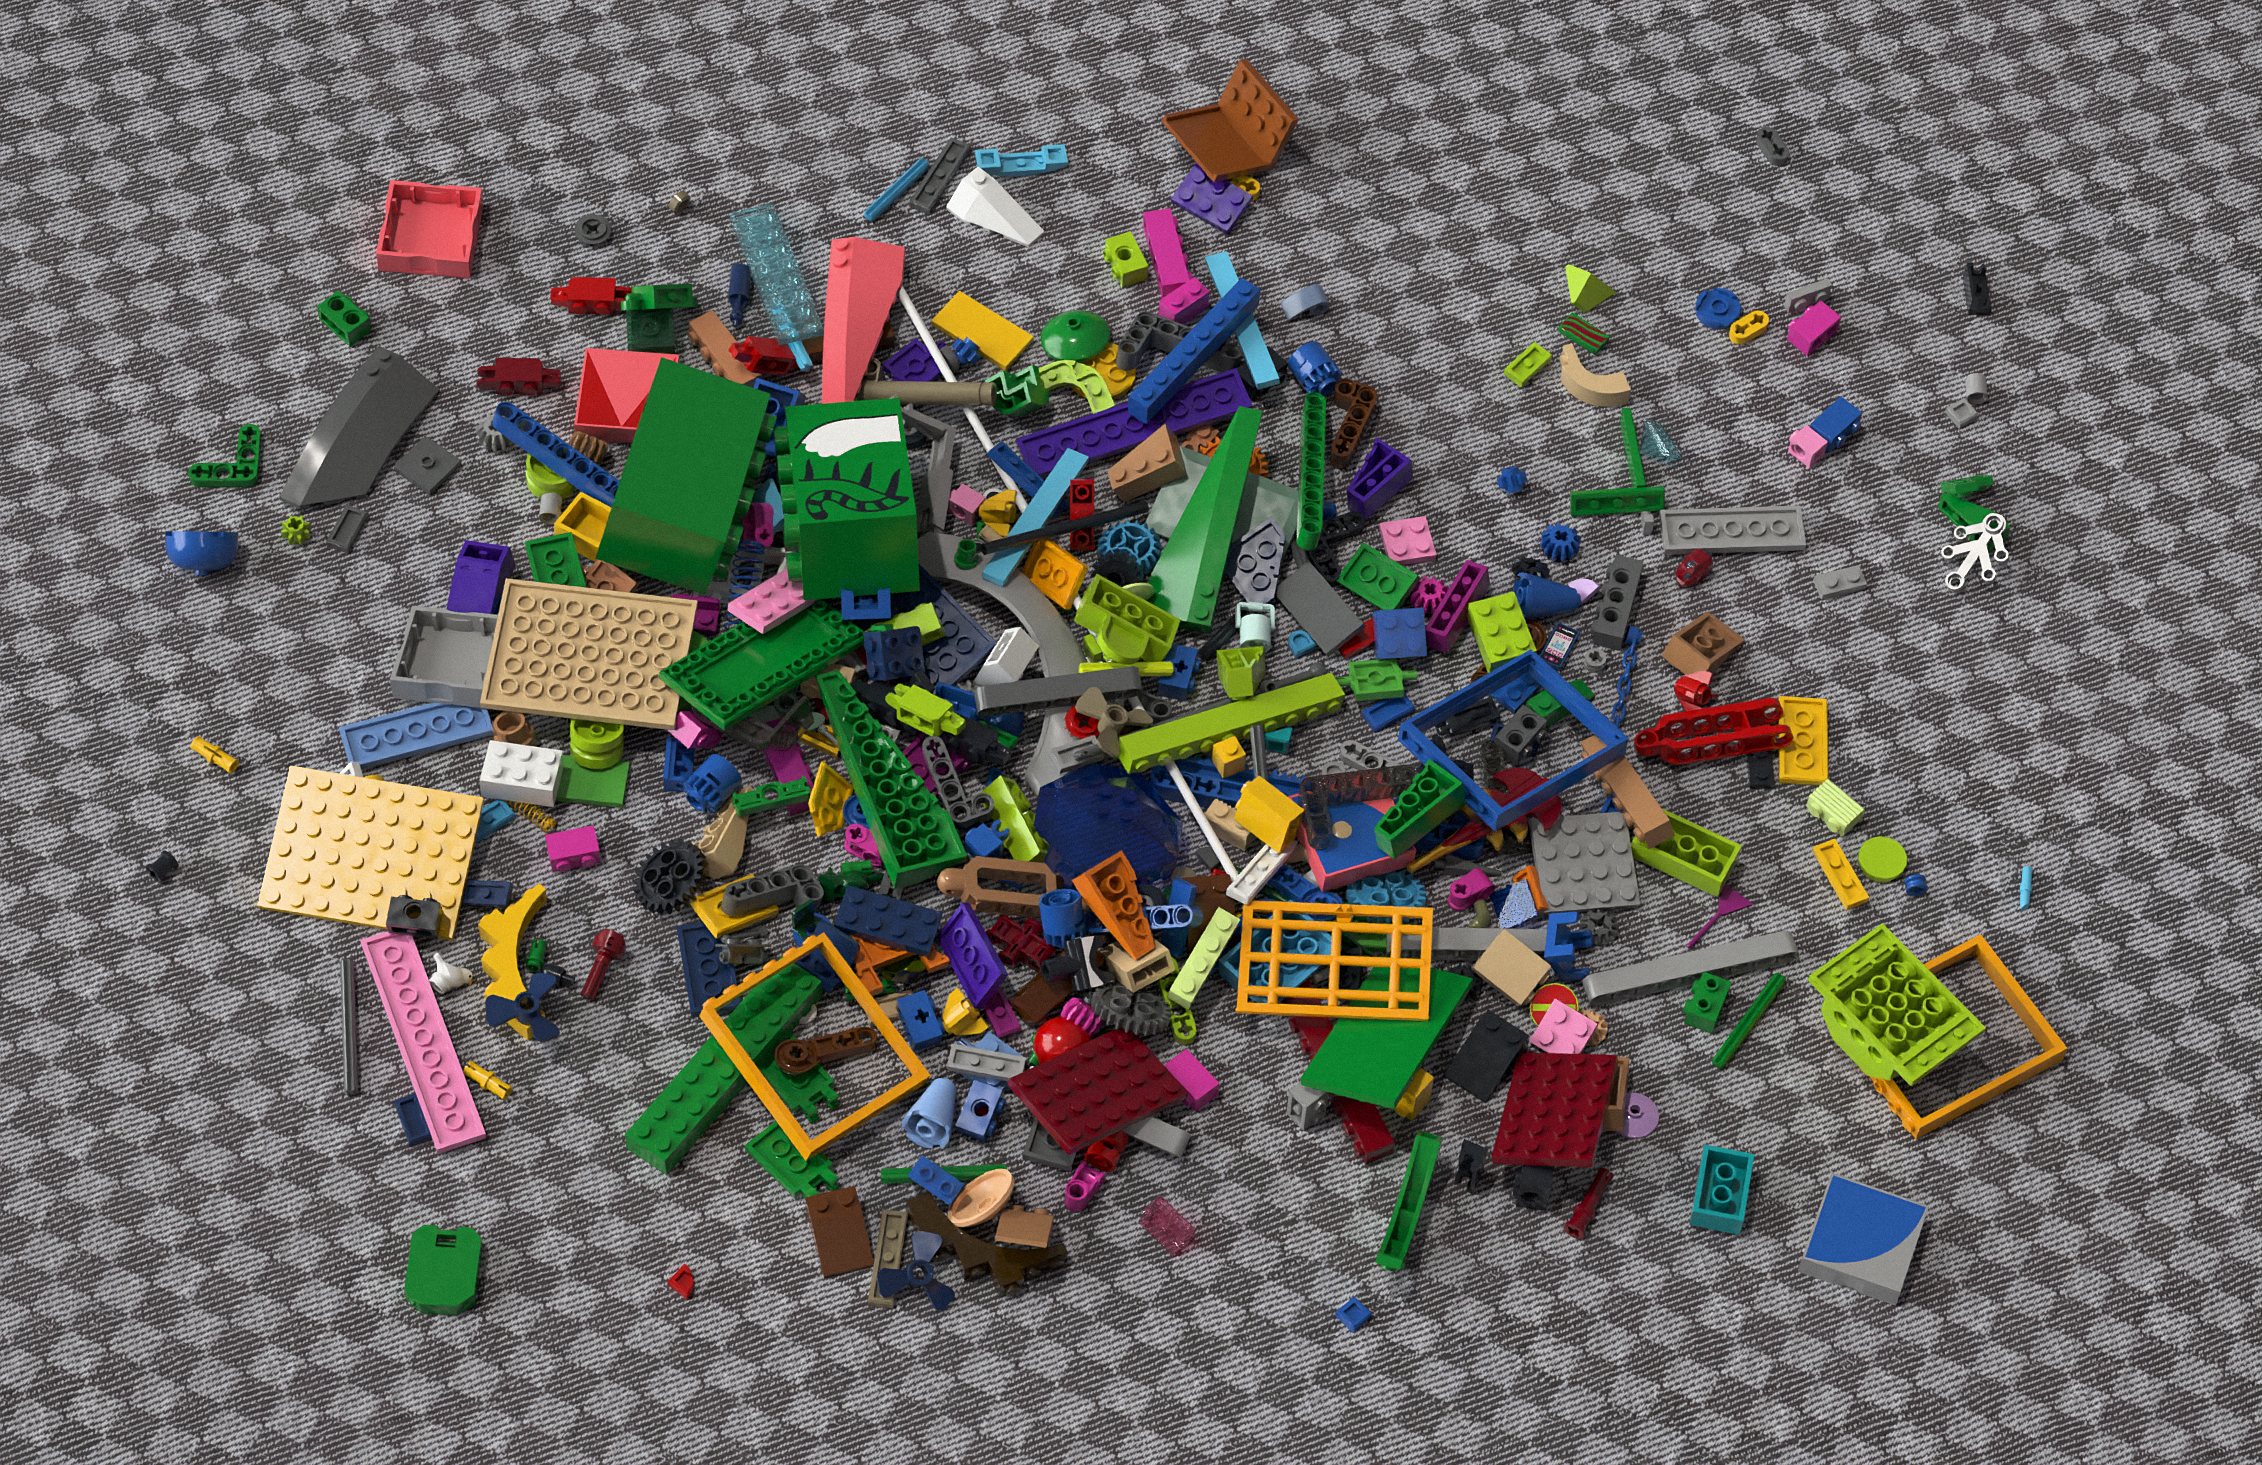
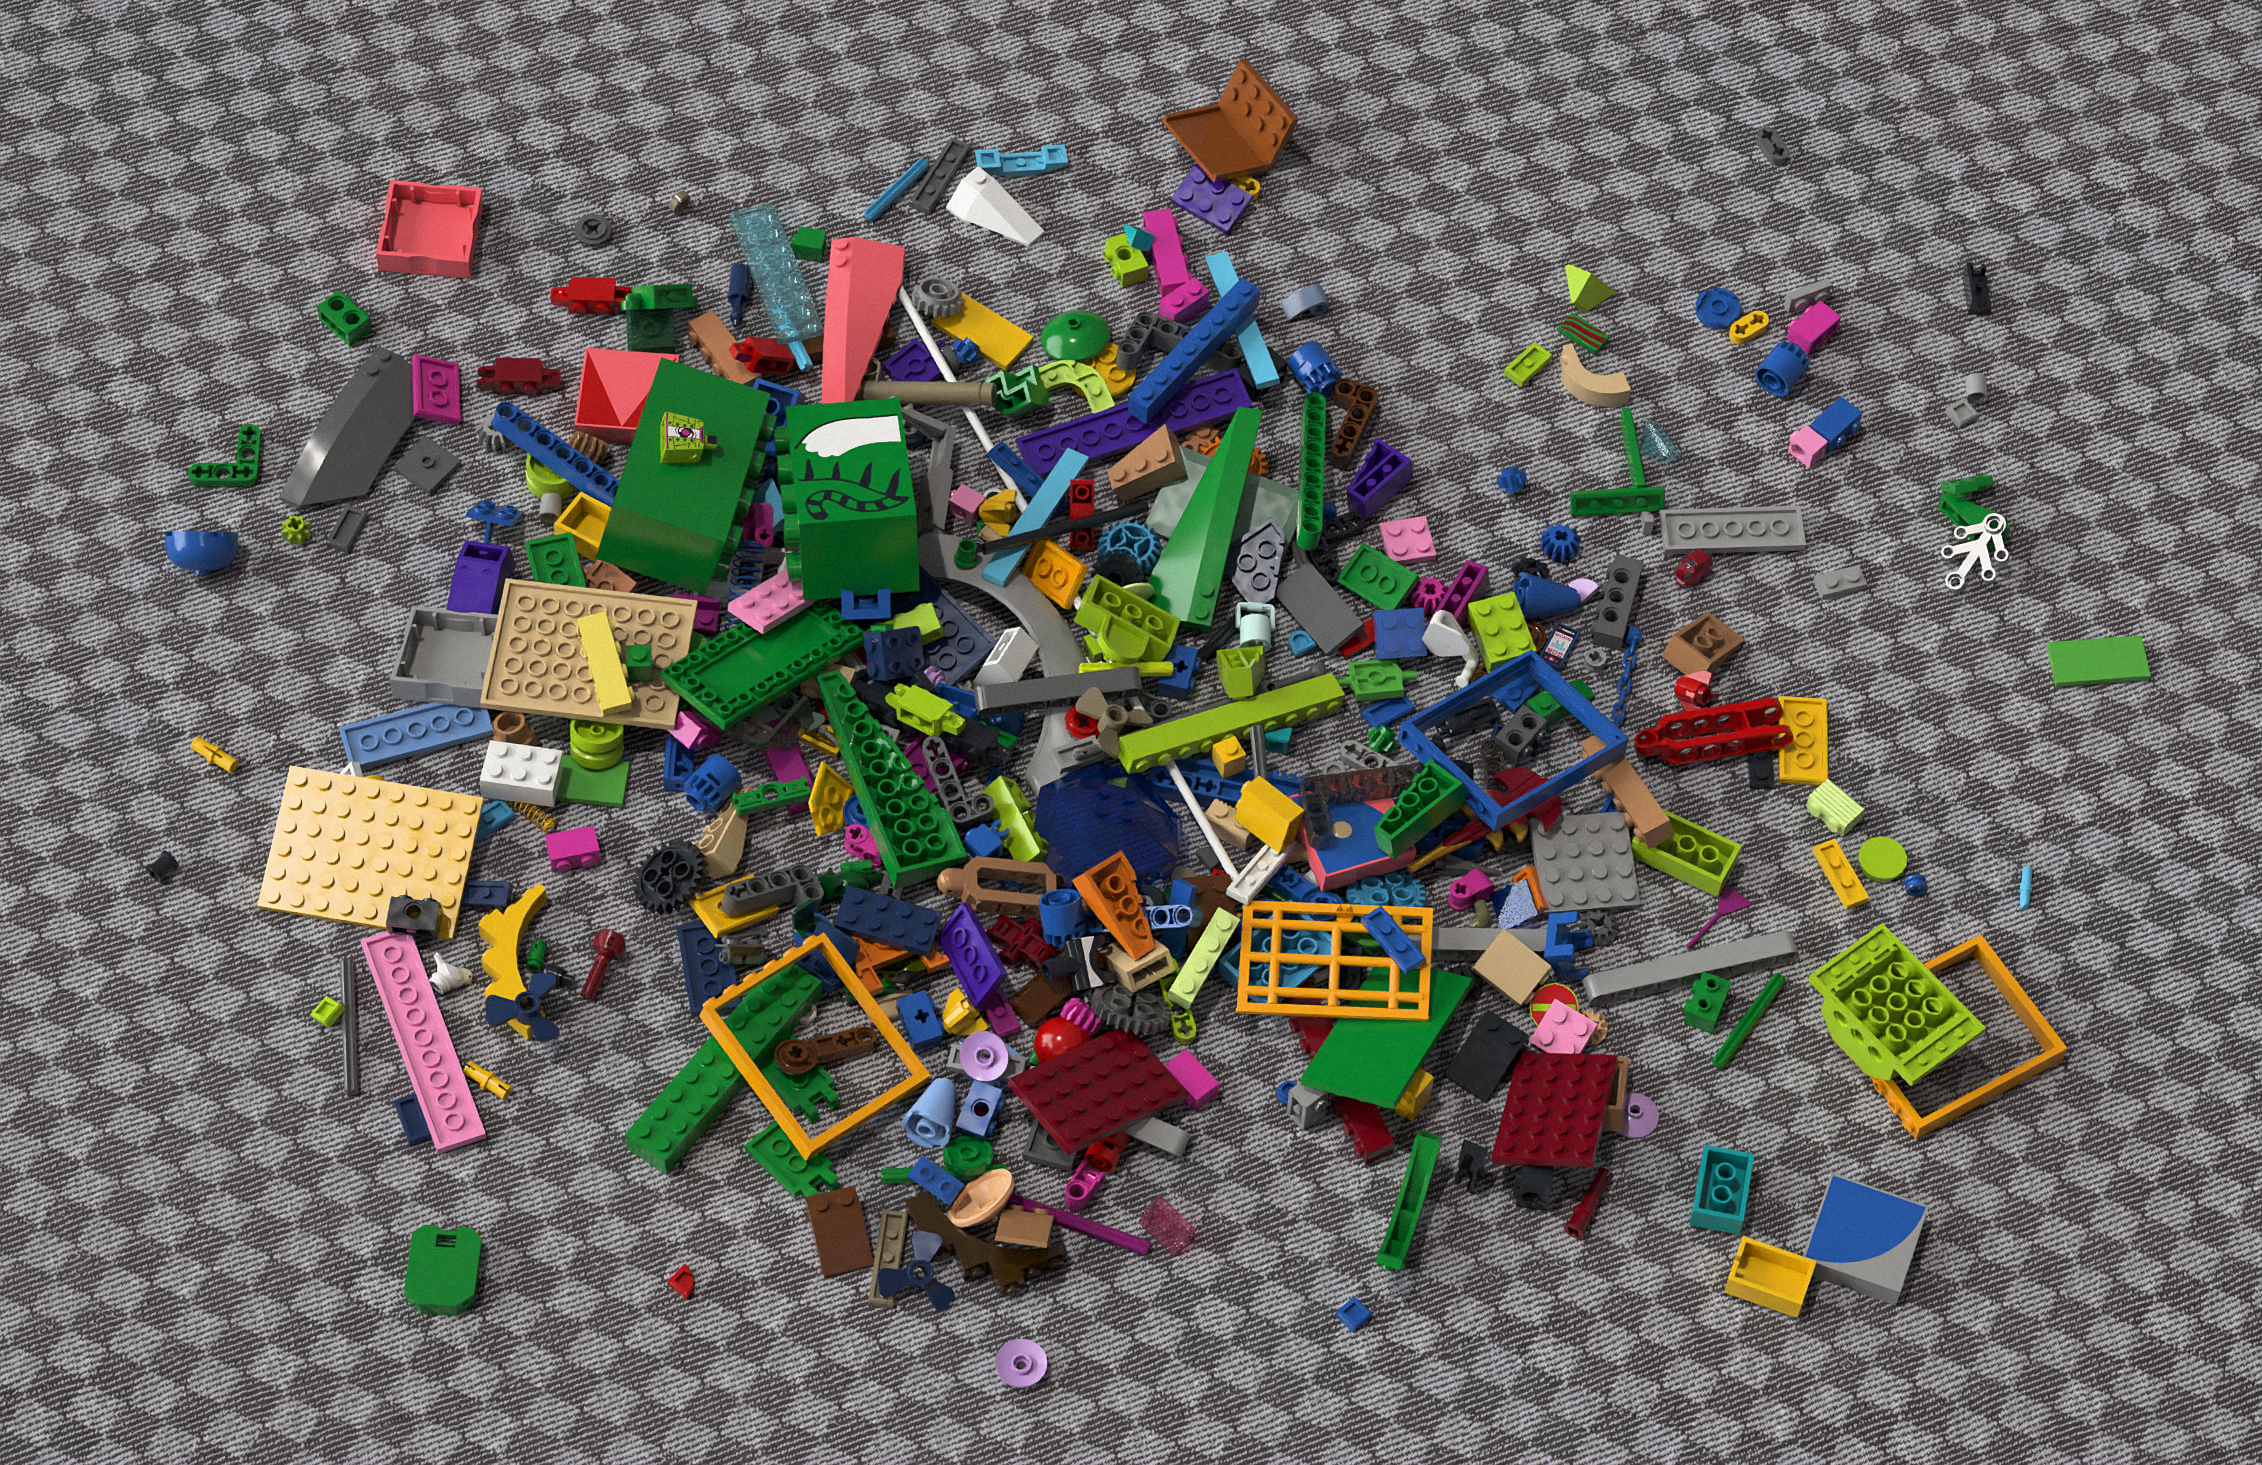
(327, 1012): none -> lime tile
(436, 389): none -> dark pink tile
(493, 514): none -> blue plate
(604, 664): none -> light yellow wedge
(639, 663): none -> green brick
(683, 439): none -> lime torso
(809, 244): none -> green brick
(935, 677): none -> lavender wheel
(937, 297): none -> light grey gear
(968, 1156): none -> green tile
(976, 1064): none -> lavender dish
(1025, 1353): none -> lavender dish
(1085, 1225): none -> magenta axle
(1138, 237): none -> teal slope
(1283, 1091): none -> blue plate
(1382, 739): none -> green gear
(1393, 940): none -> blue tile
(1450, 640): none -> white piece
(1770, 1276): none -> yellow piece
(1782, 368): none -> blue gear
(2098, 661): none -> bright green tile

